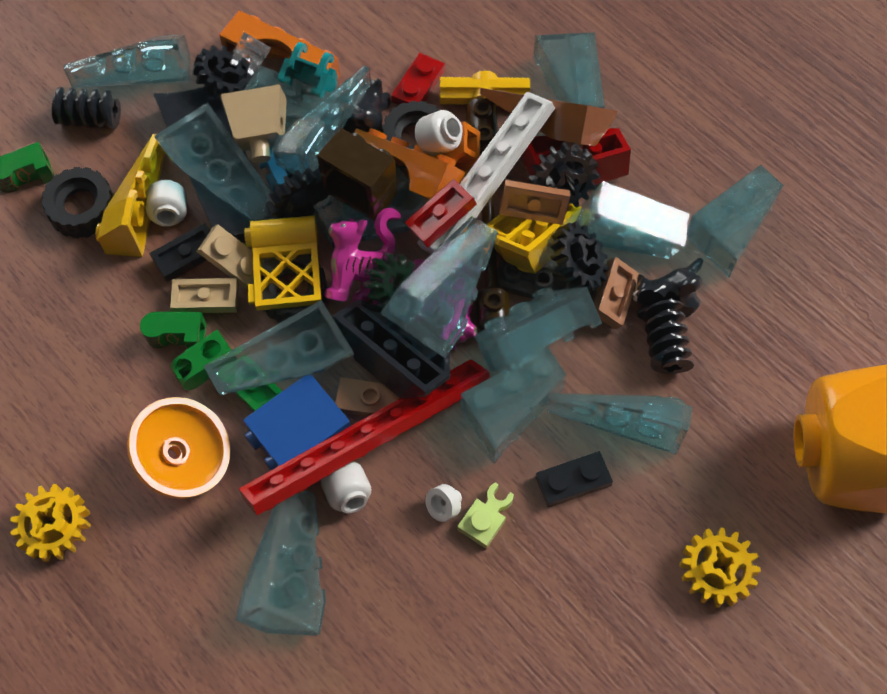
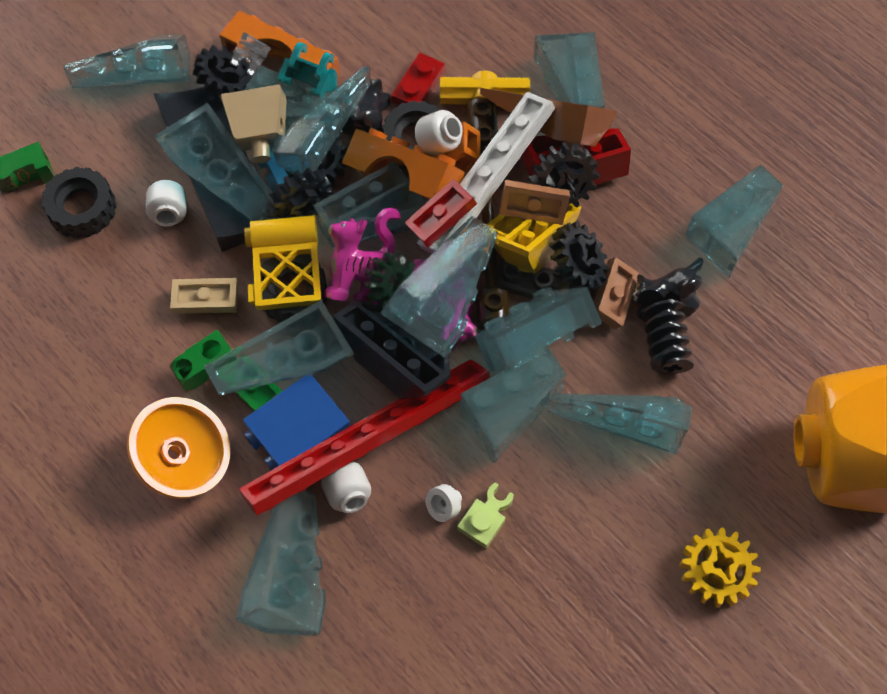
(51, 507): yellow gear -> none
(85, 109): black piece -> none
(125, 218): yellow wedge -> none
(173, 328): green leg -> none
(180, 254): black plate -> none
(229, 255): tan plate -> none
(358, 173): dark brown piece -> none
(363, 397): nougat plate -> none
(573, 479): black plate -> none
(634, 222): clear light blue wedge -> none

